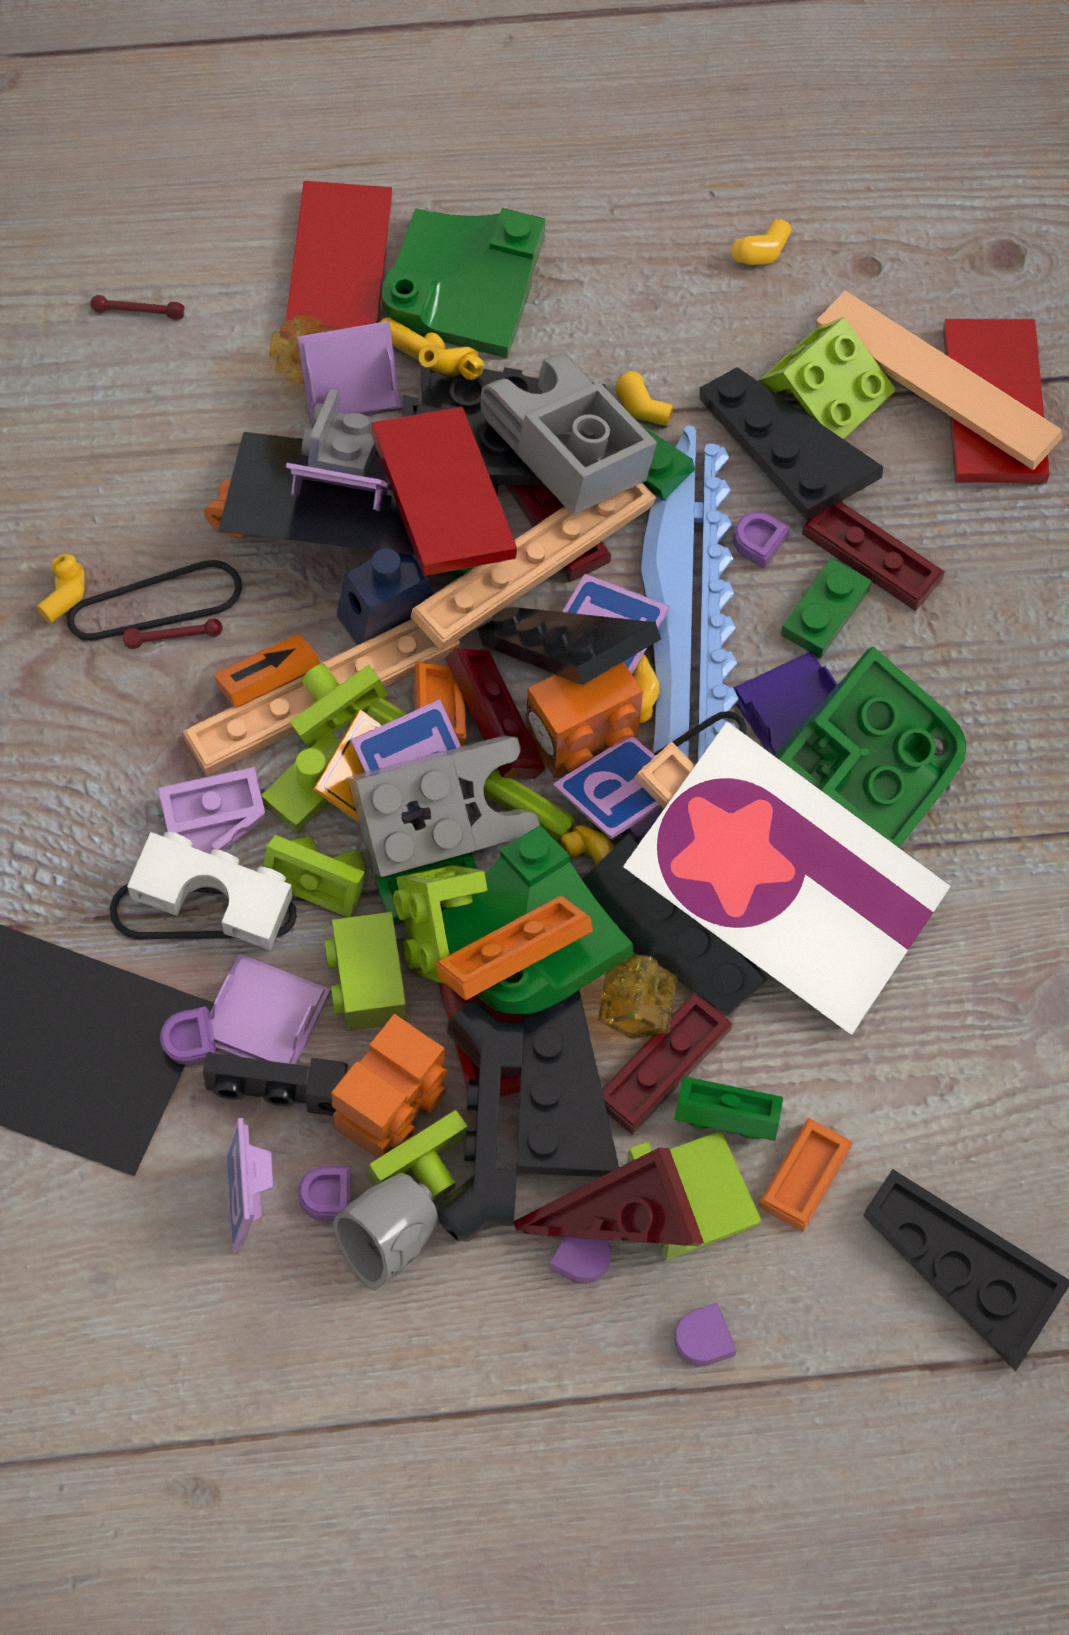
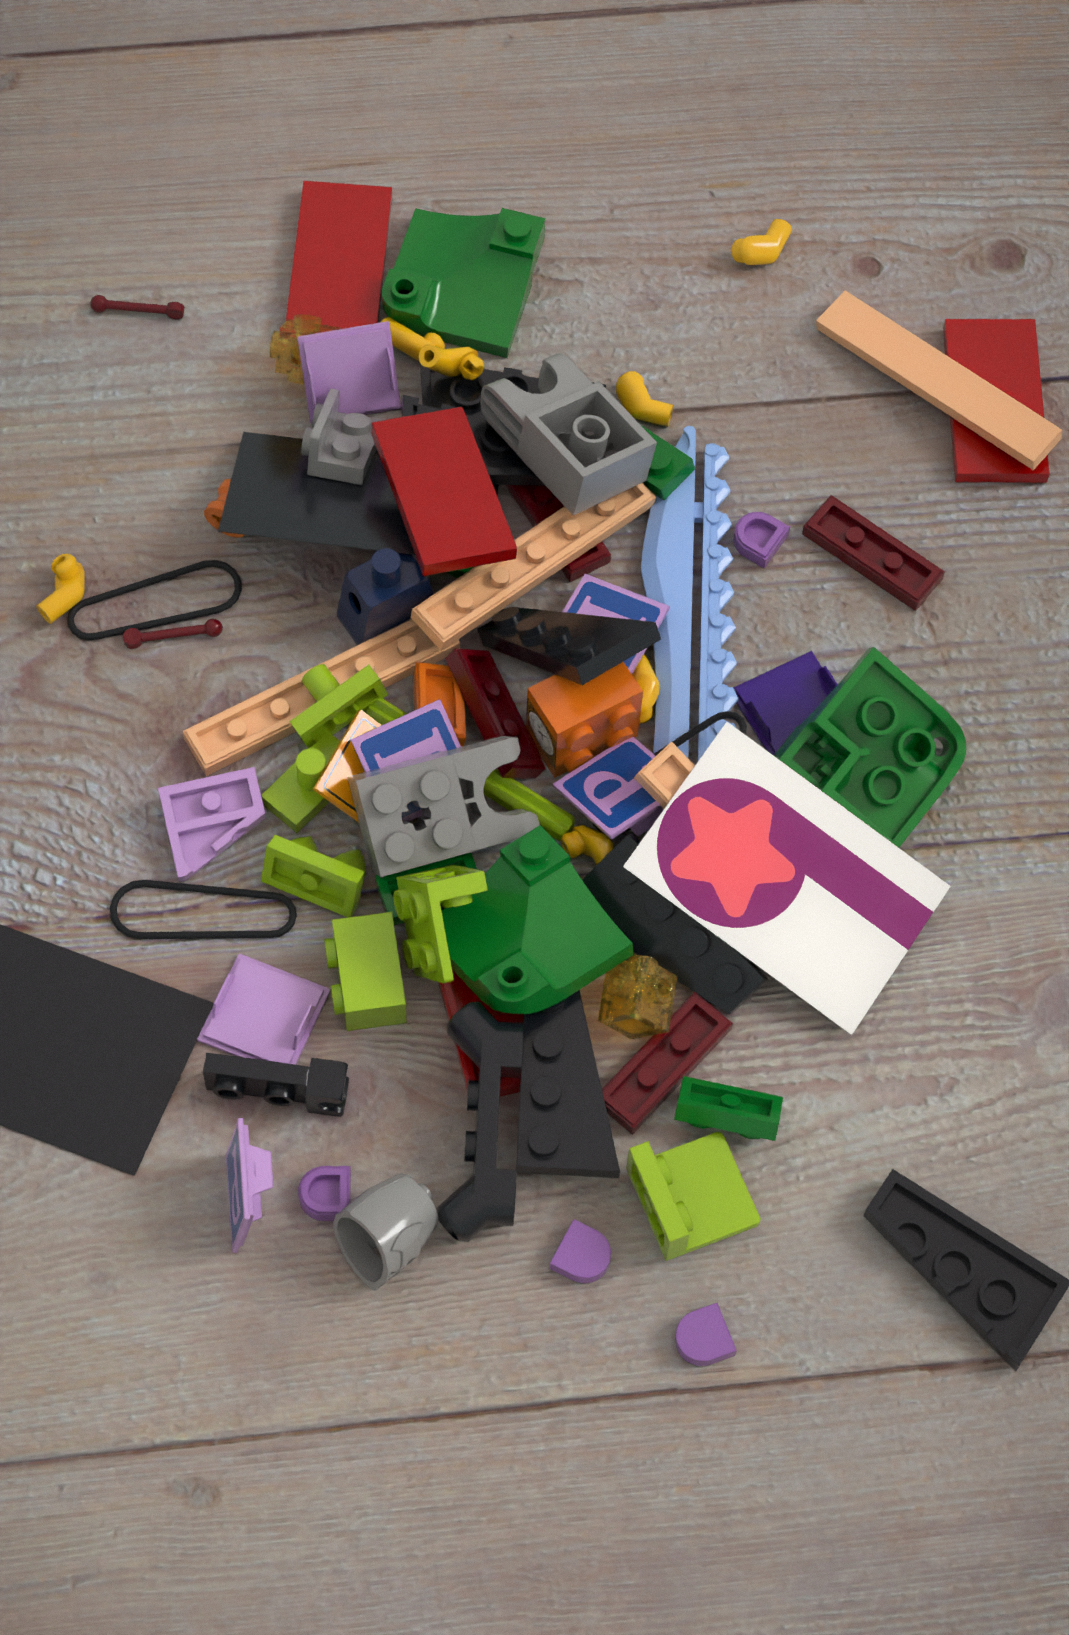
(173, 869): white arch -> none
(188, 1036): medium lavender tile -> none
(266, 670): orange tile -> none
(340, 479): lavender piece -> none
(390, 1088): orange brick -> none
(421, 1156): lime tile -> none
(513, 947): orange tile -> none
(631, 1204): dark red wing -> none
(789, 446): black wing -> none
(805, 1174): orange tile -> none
(826, 608): green plate -> none
(832, 377): lime bracket -> none

